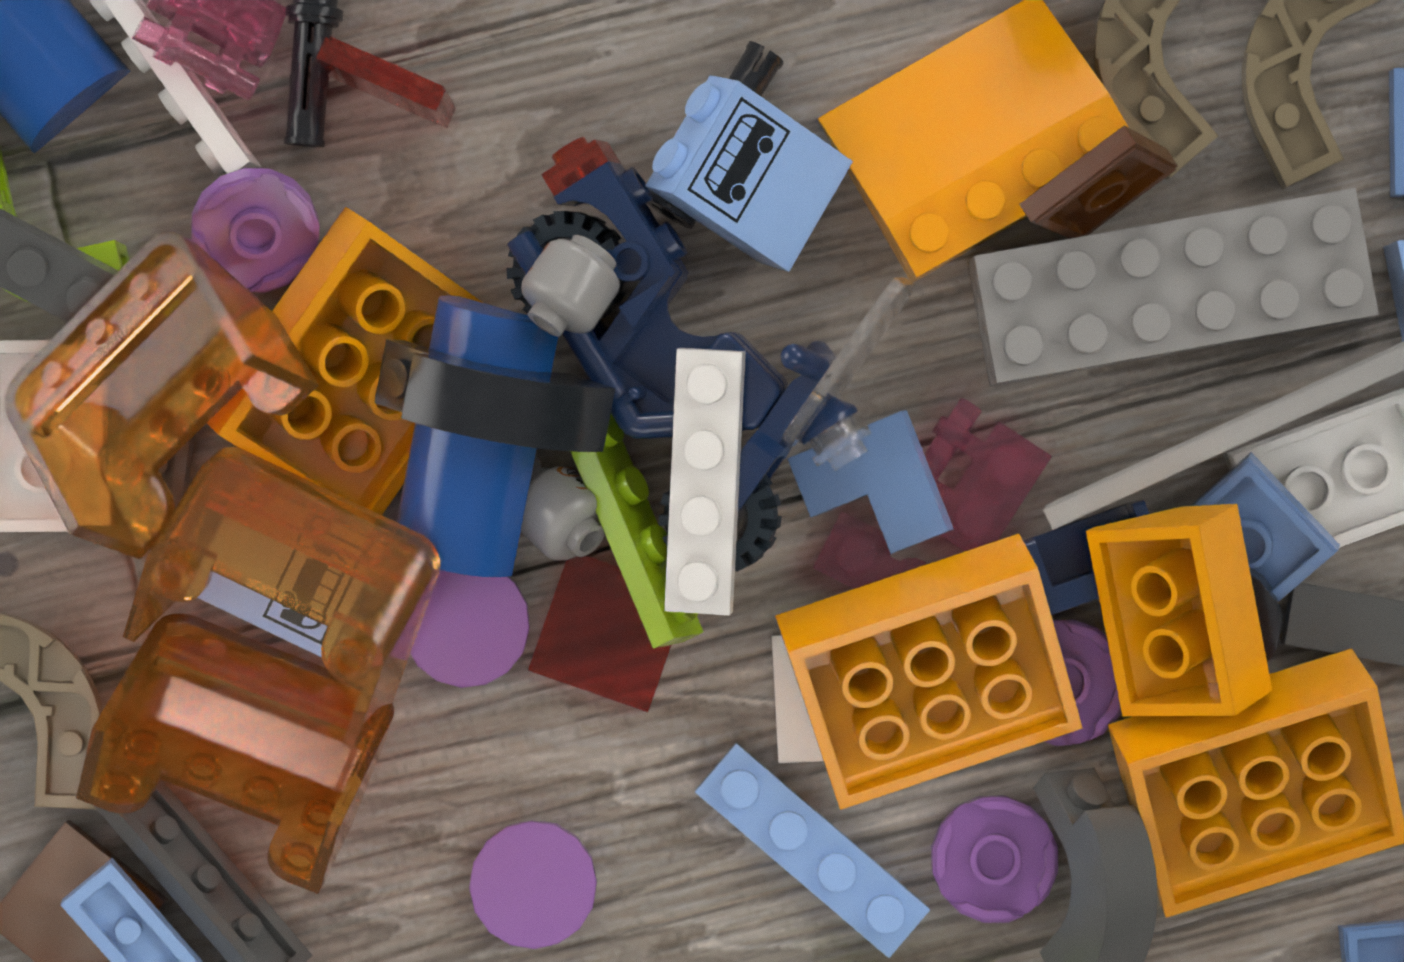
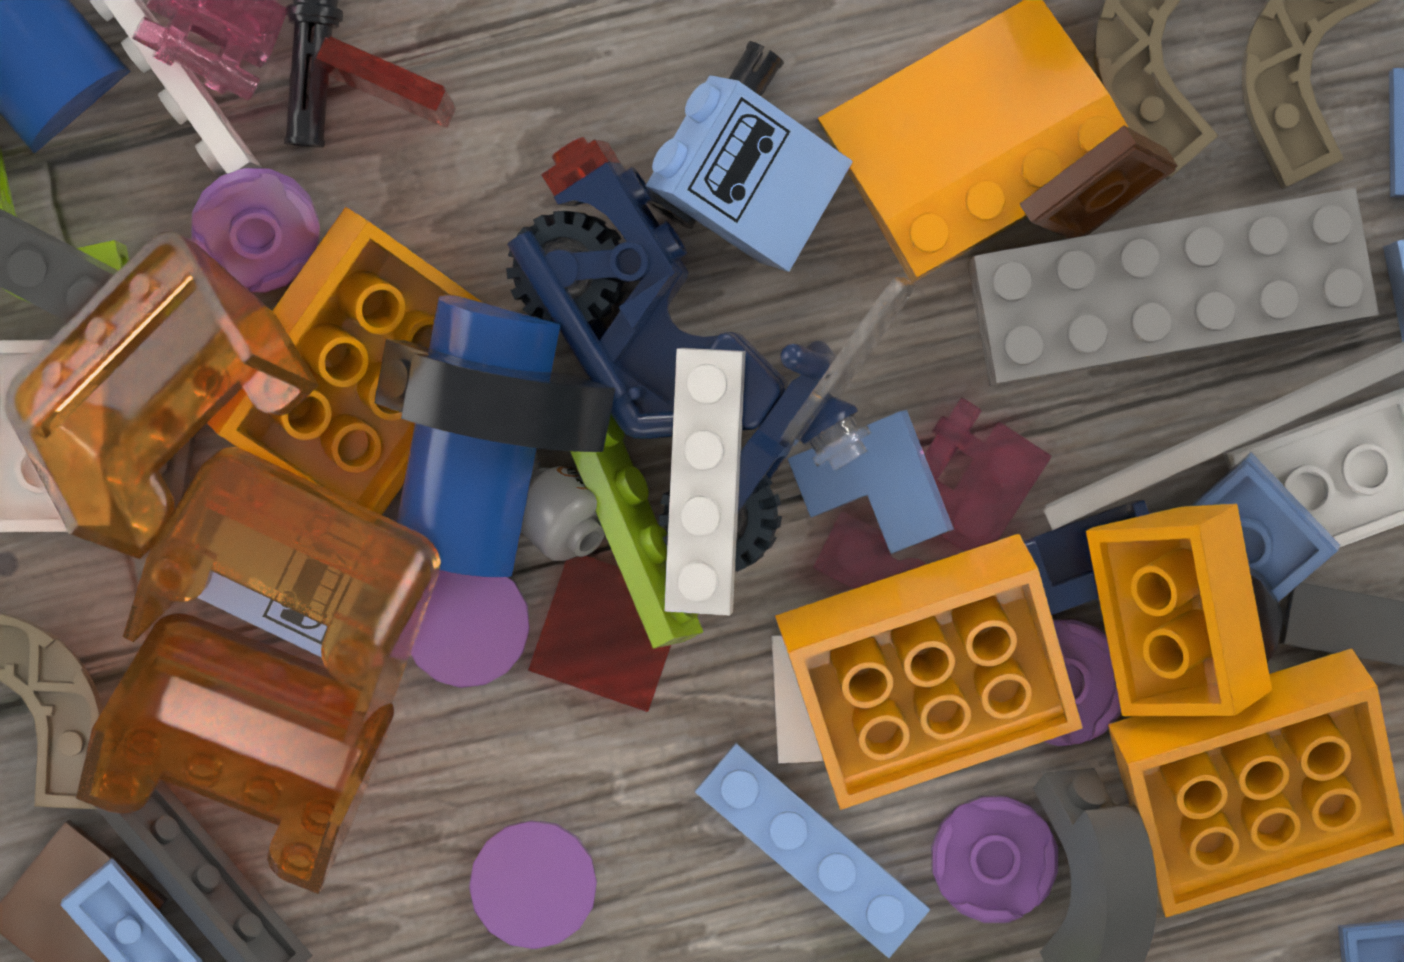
(570, 286): light grey head -> none

